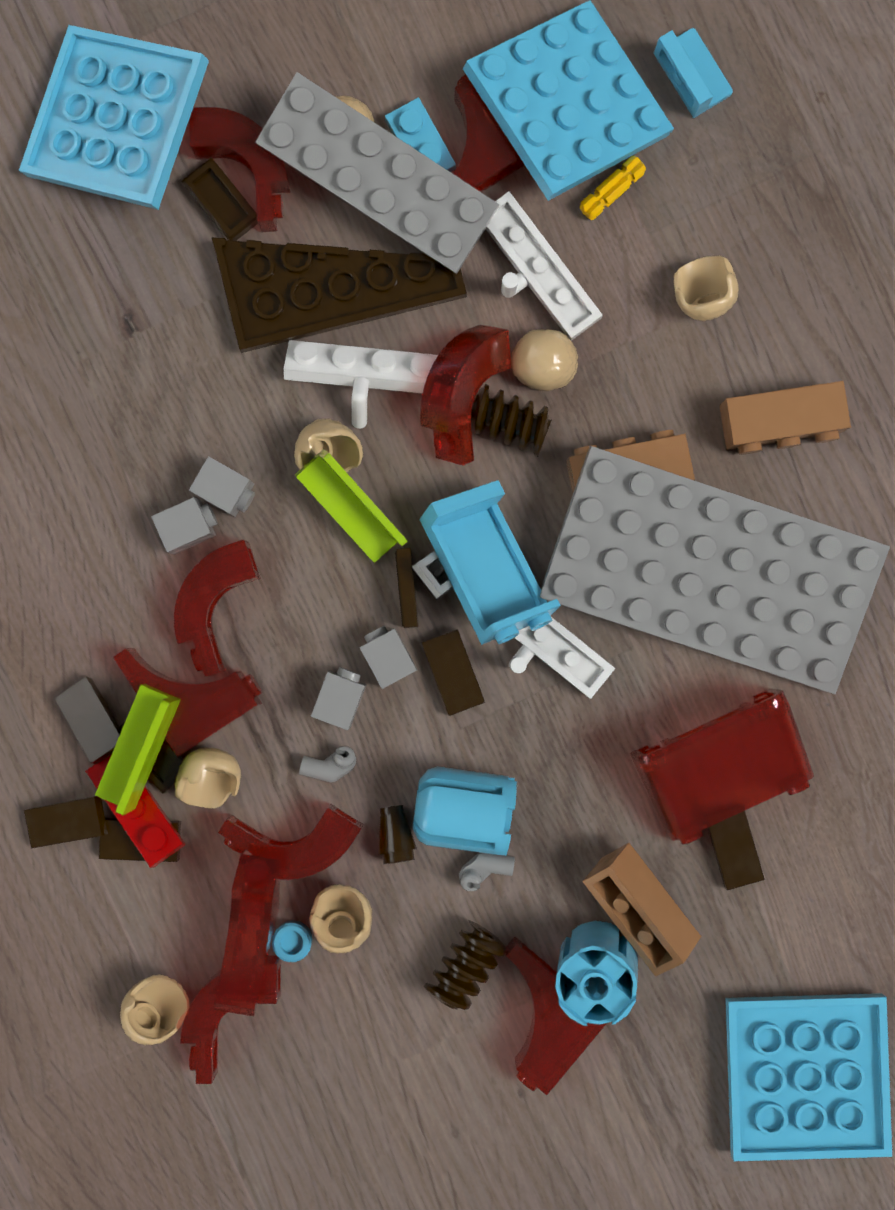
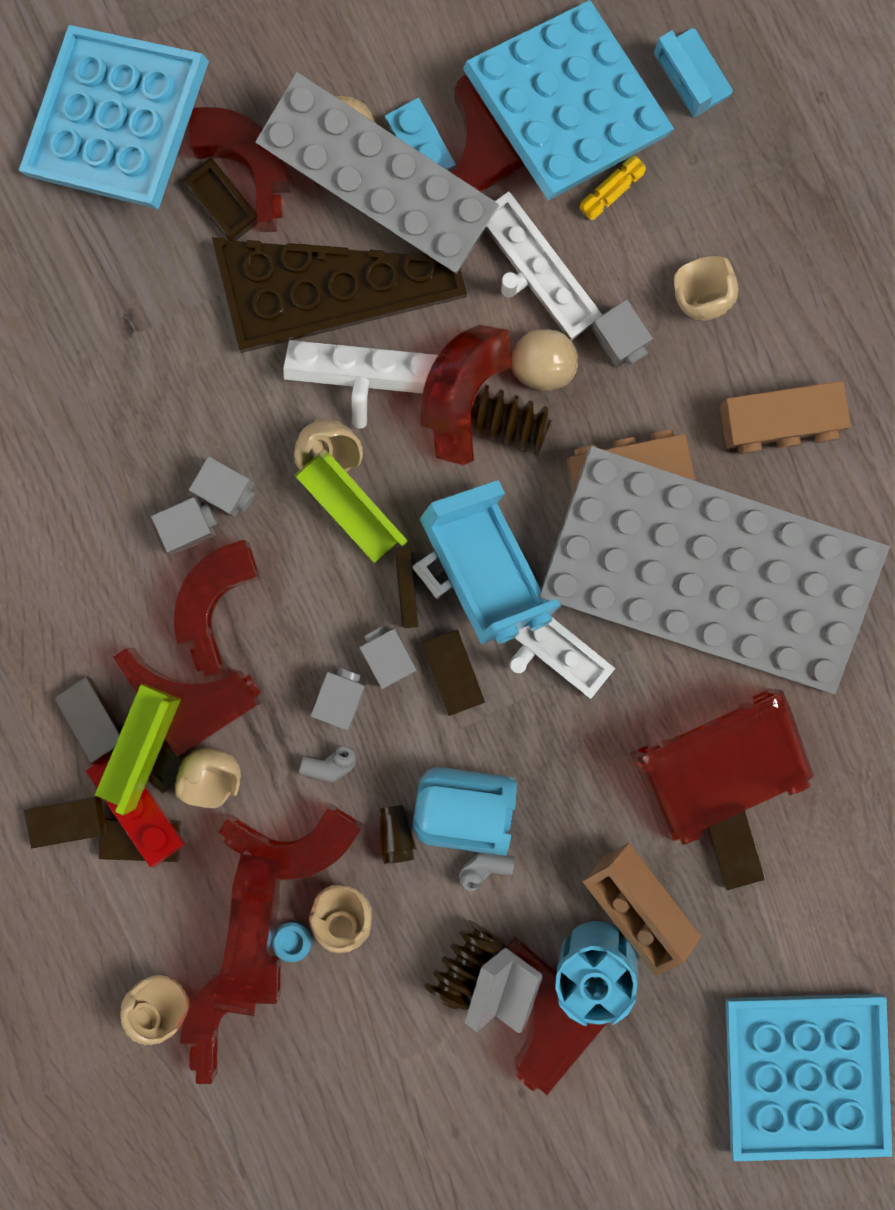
(504, 990): none -> light grey panel
(622, 335): none -> light grey brick

